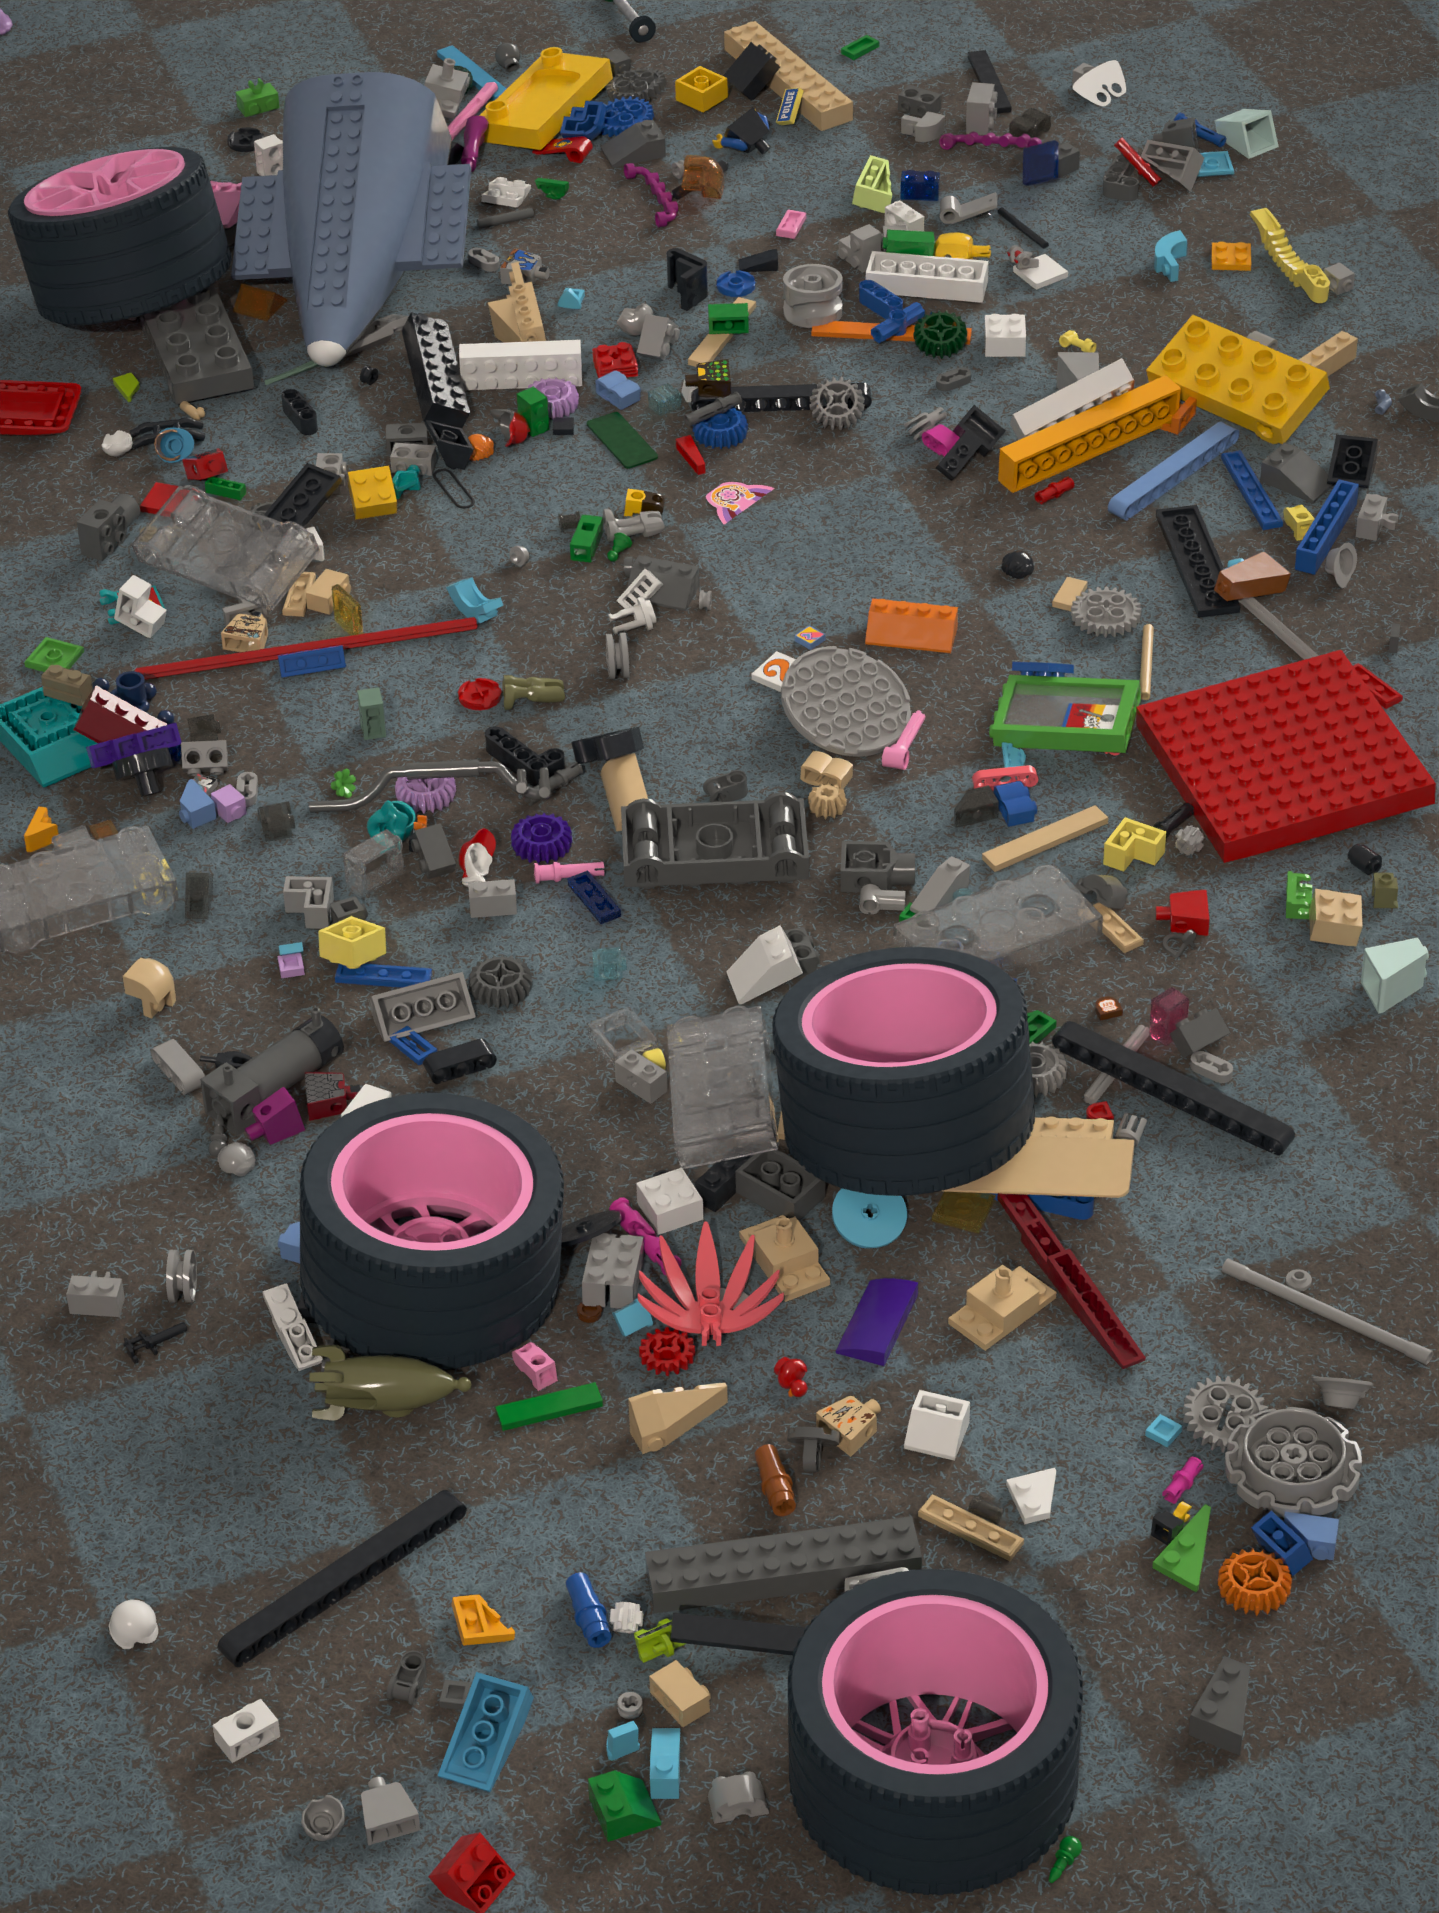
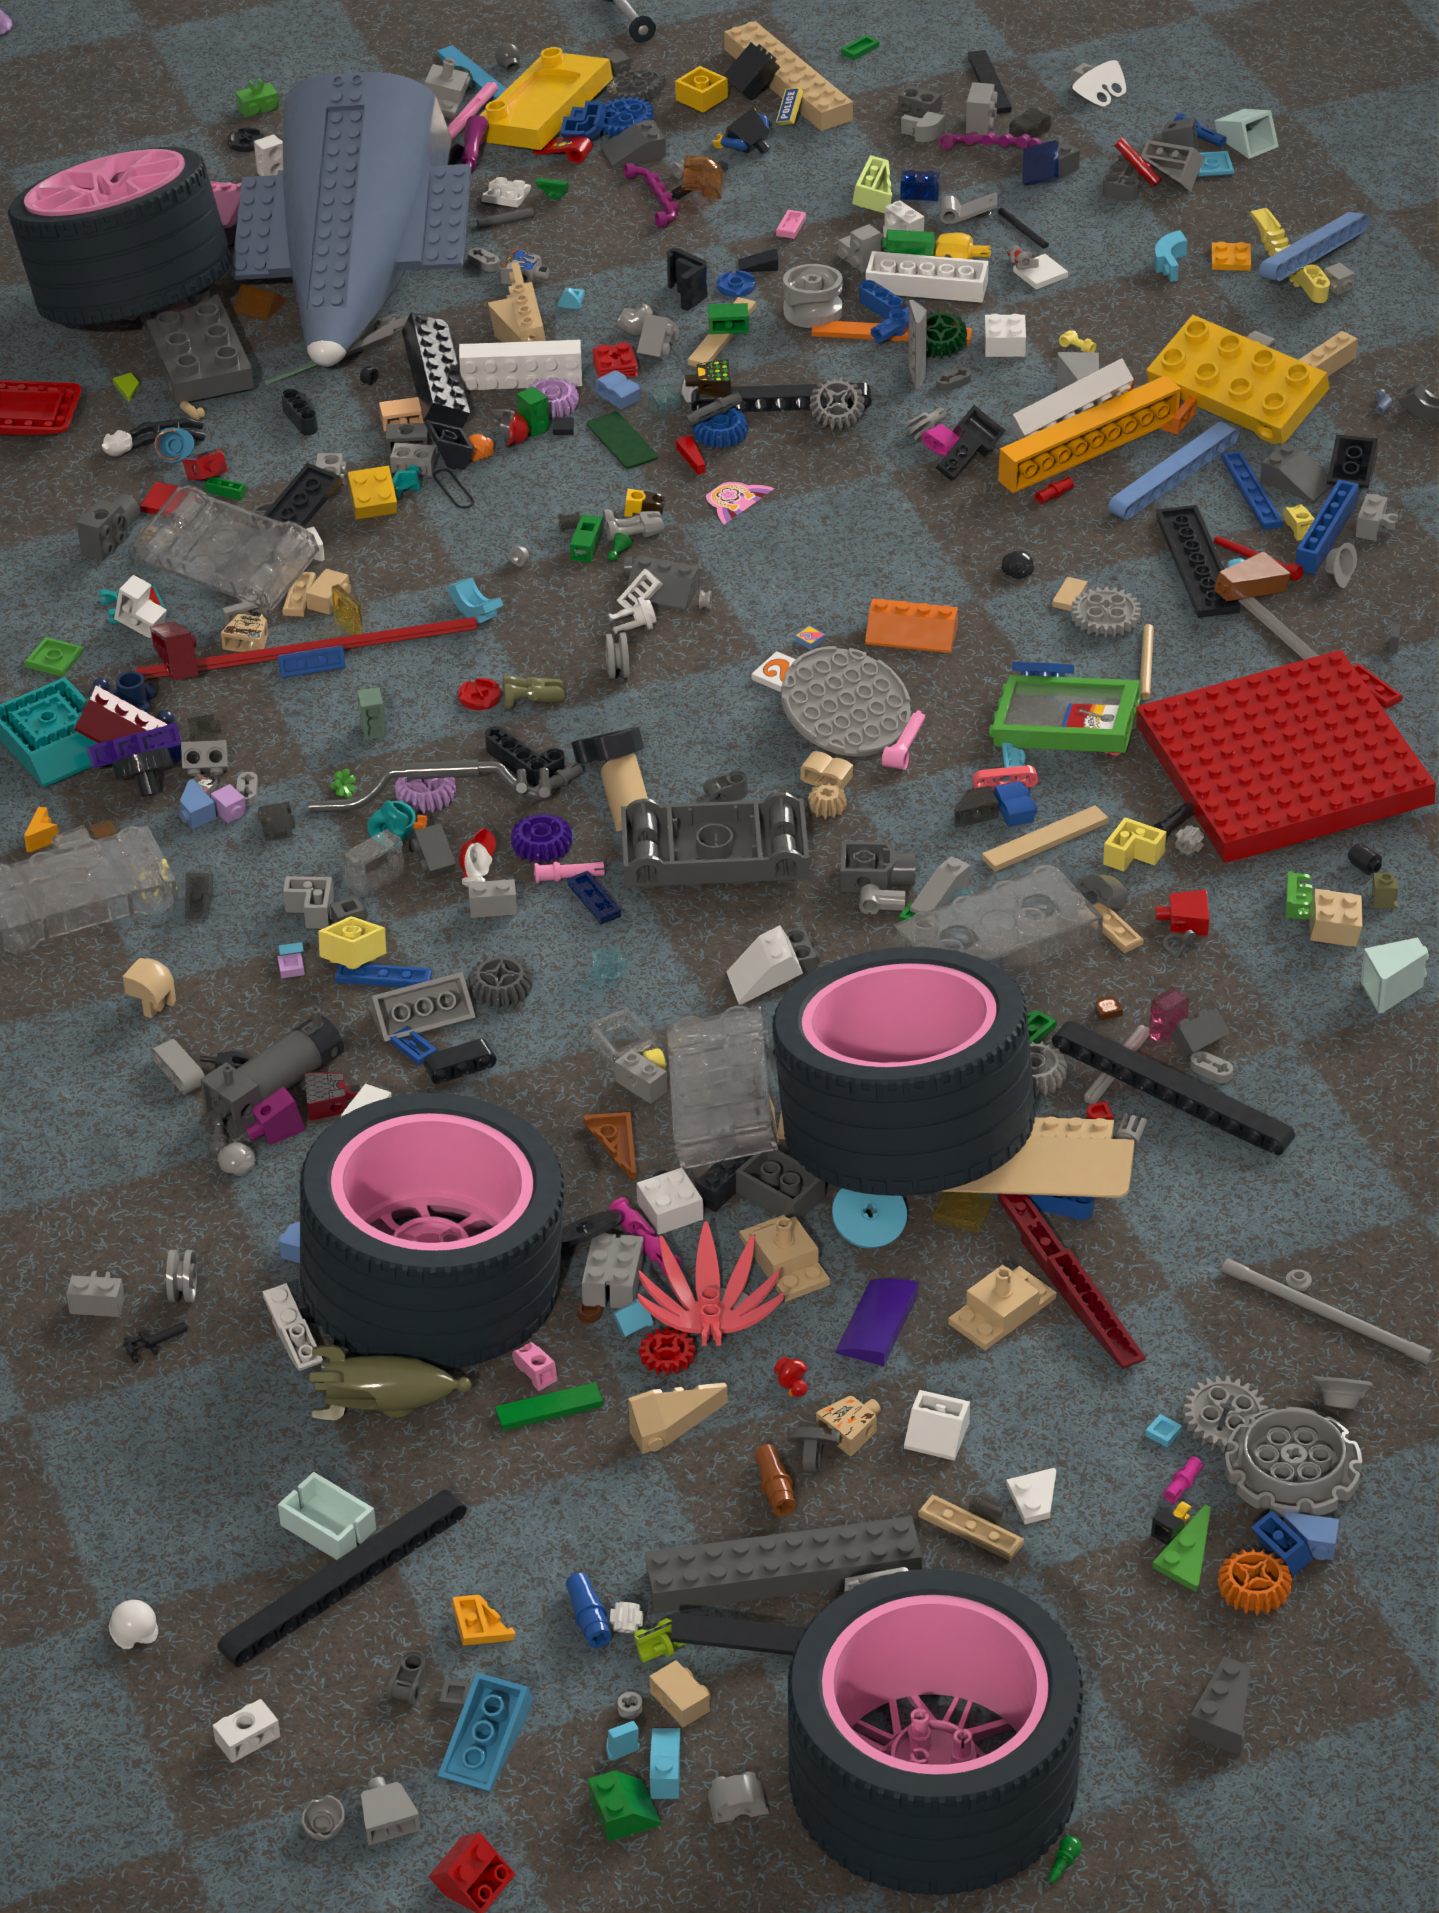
(66, 684): dark tan brick -> none
(176, 649): none -> dark red wedge
(328, 1516): none -> light aqua piece
(400, 412): none -> light nougat brick
(616, 1137): none -> dark orange wing
(917, 343): none -> light grey slope
(1295, 569): none -> red piece
(1313, 246): none -> medium blue beam

